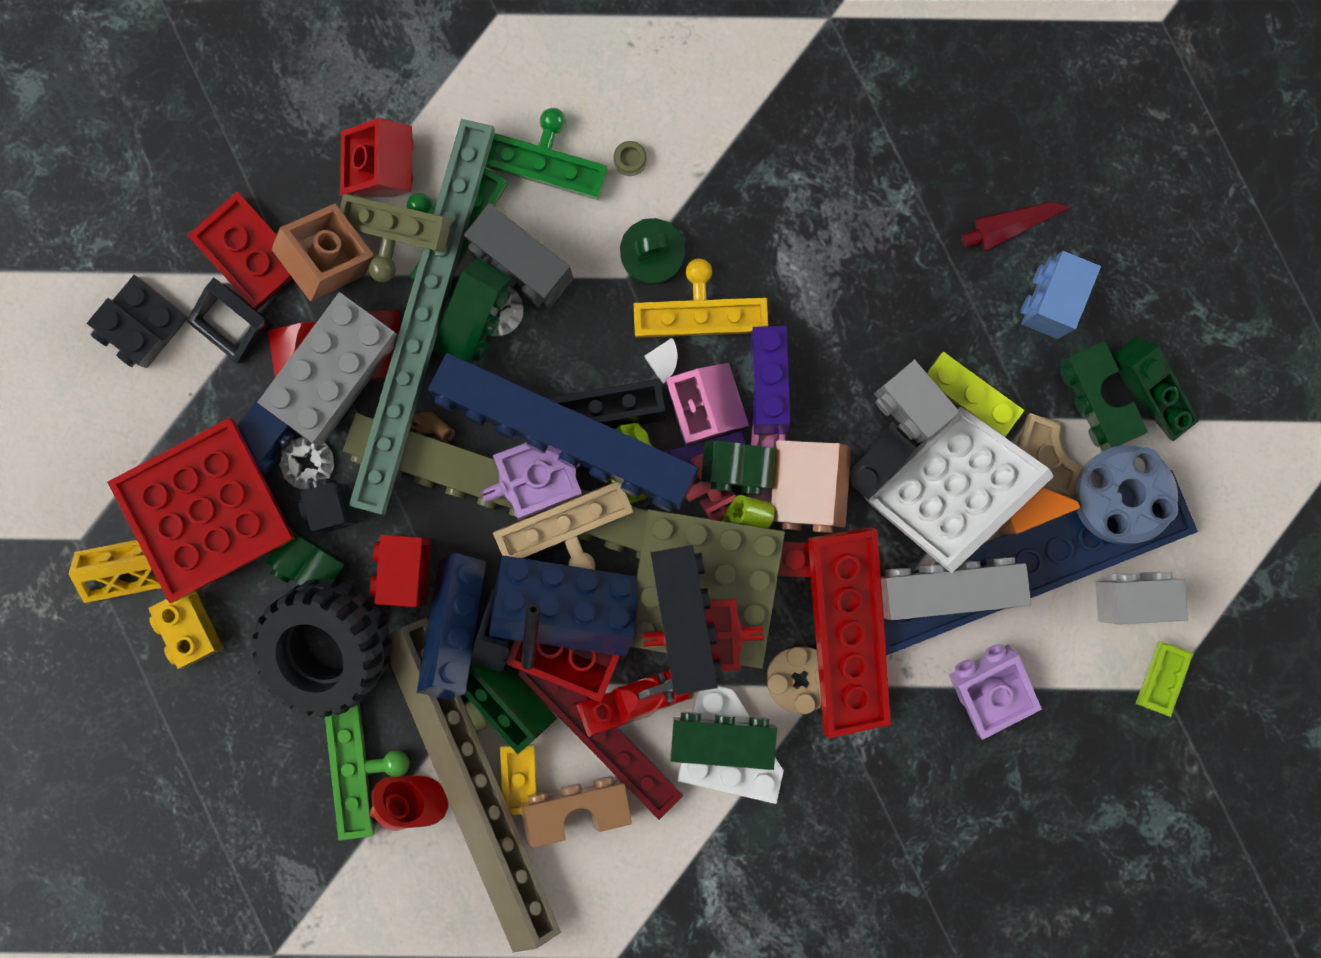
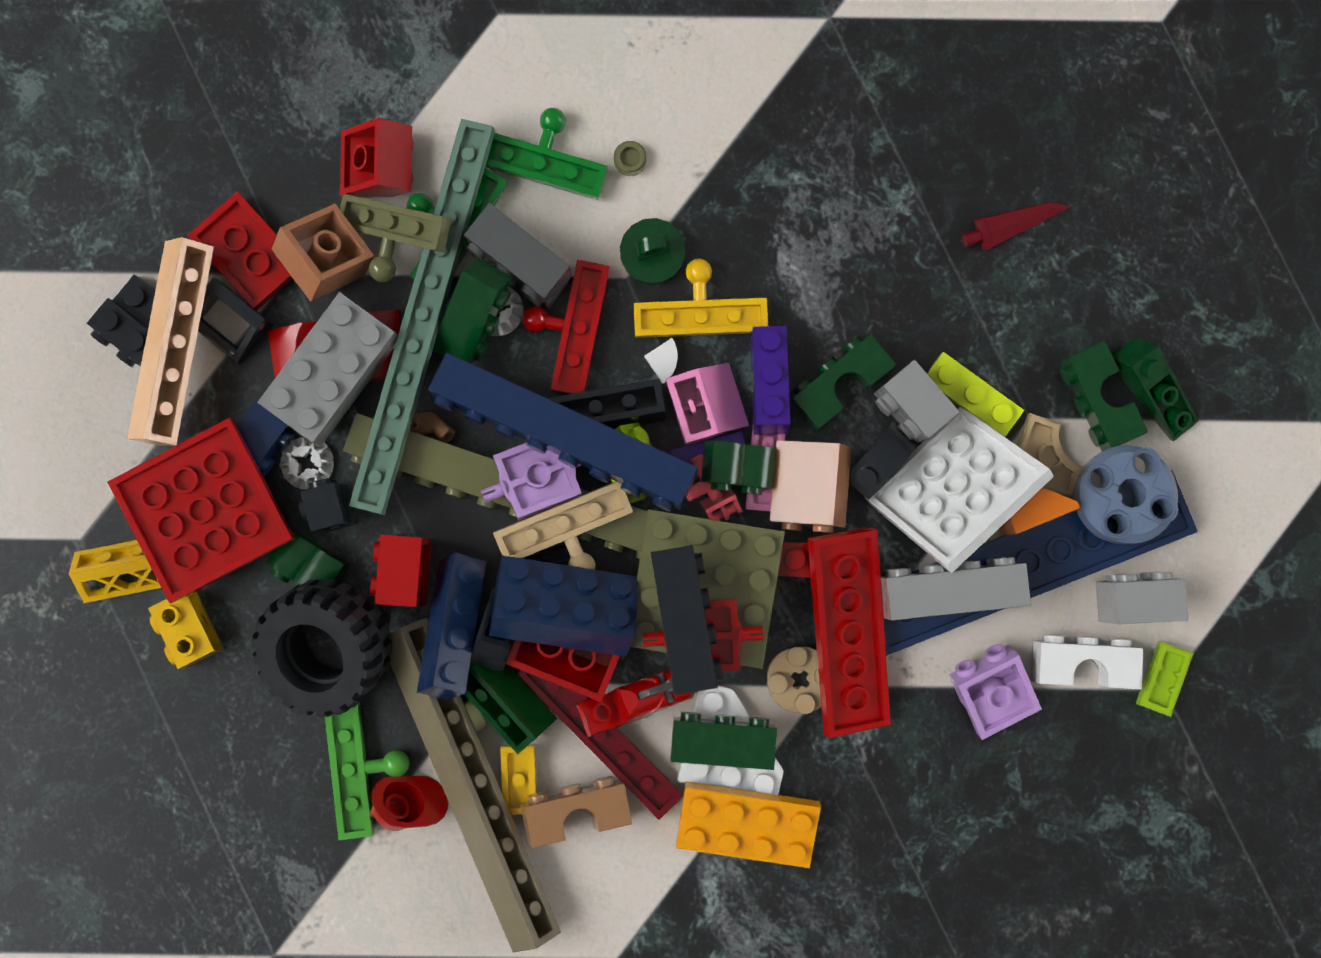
(170, 342): none -> light nougat brick
(530, 635): black piece -> none
(577, 328): none -> red plate
(748, 824): none -> light orange plate
(750, 512): lime panel -> none
(863, 361): none -> dark green arch
(1059, 294): medium blue brick -> none
(1117, 664): none -> white arch

